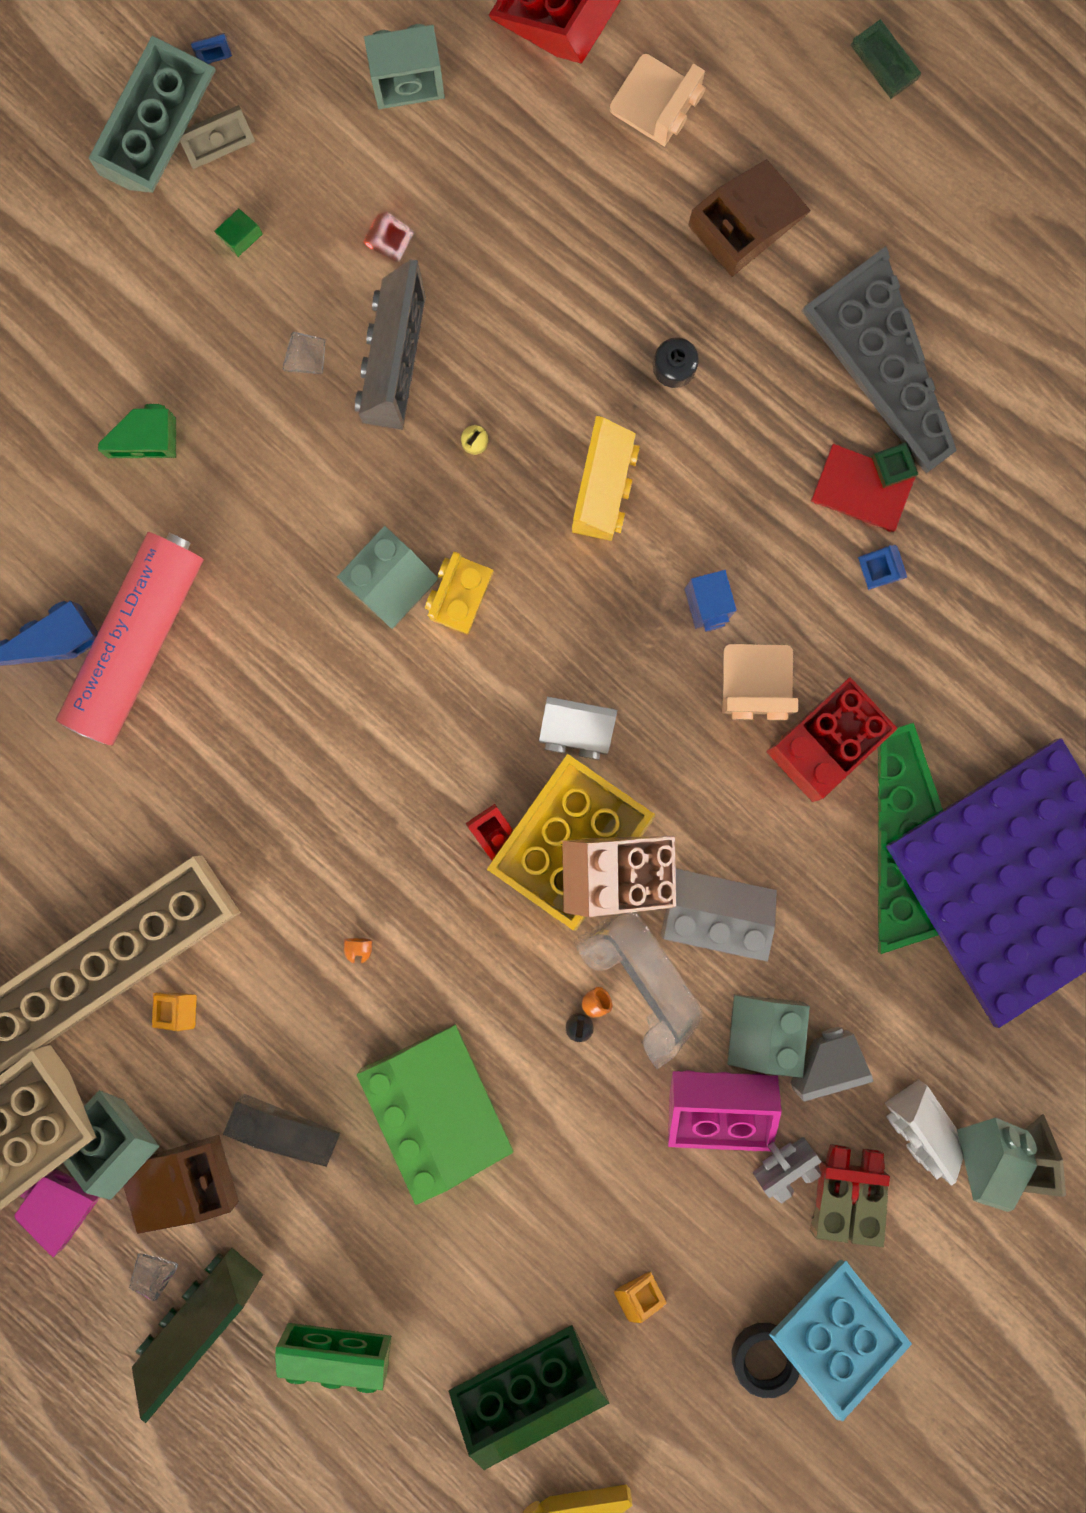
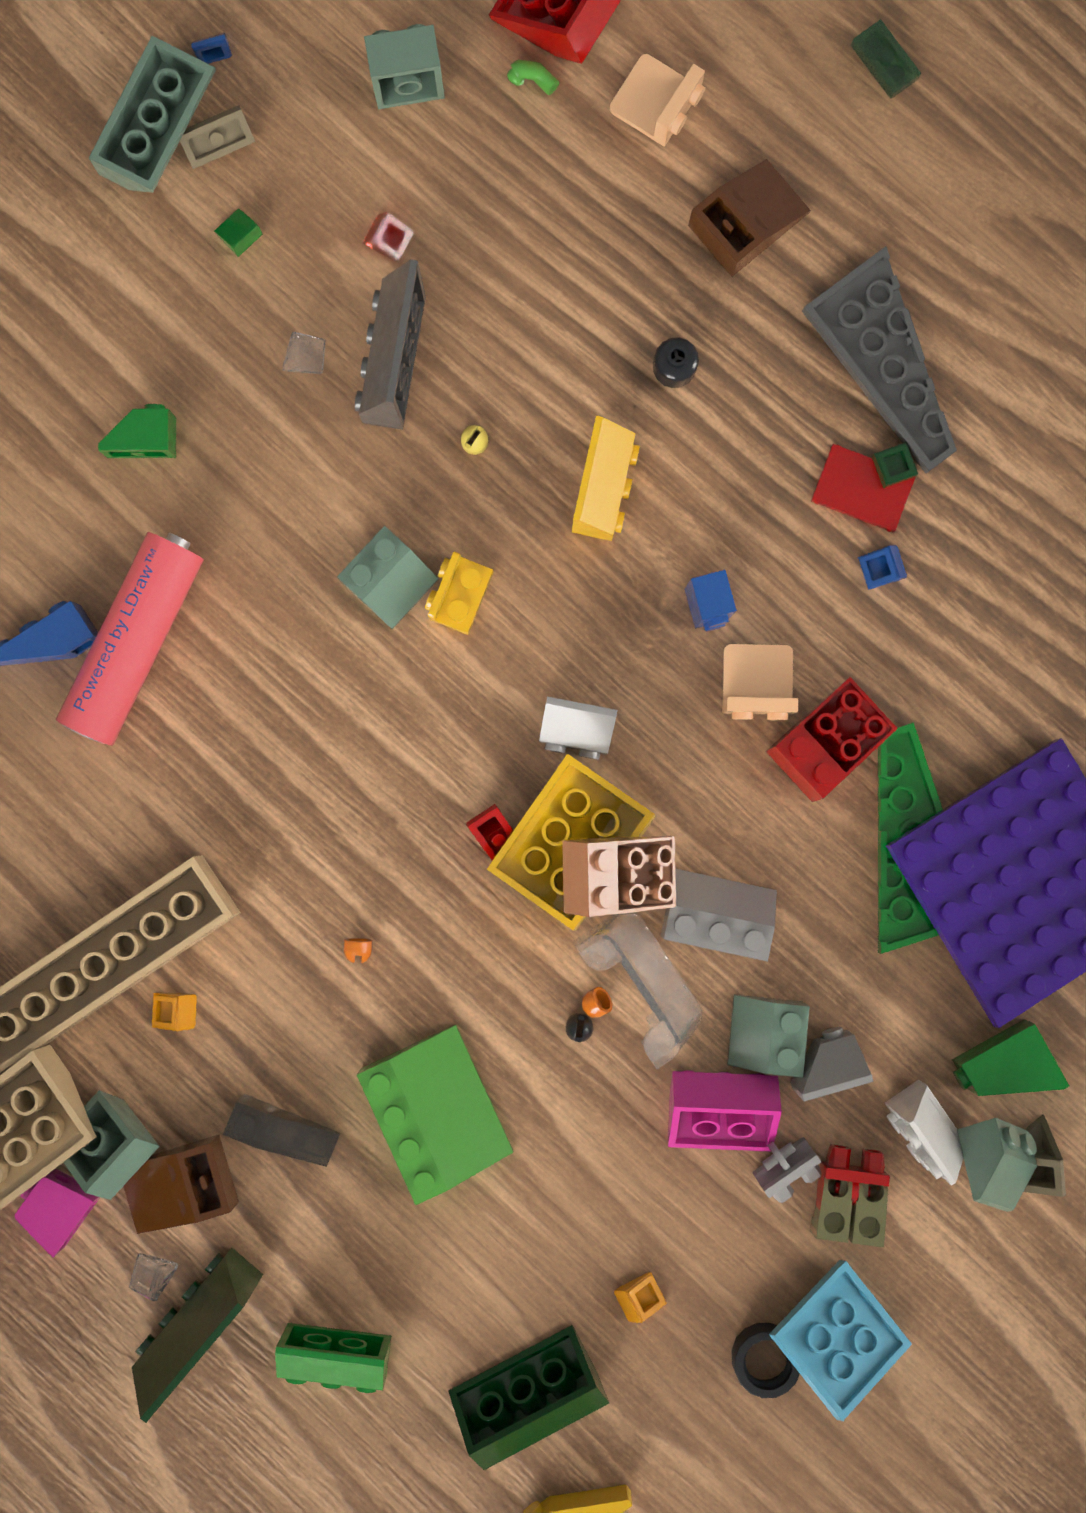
(533, 71): none -> bright green arm
(1010, 1064): none -> green slope

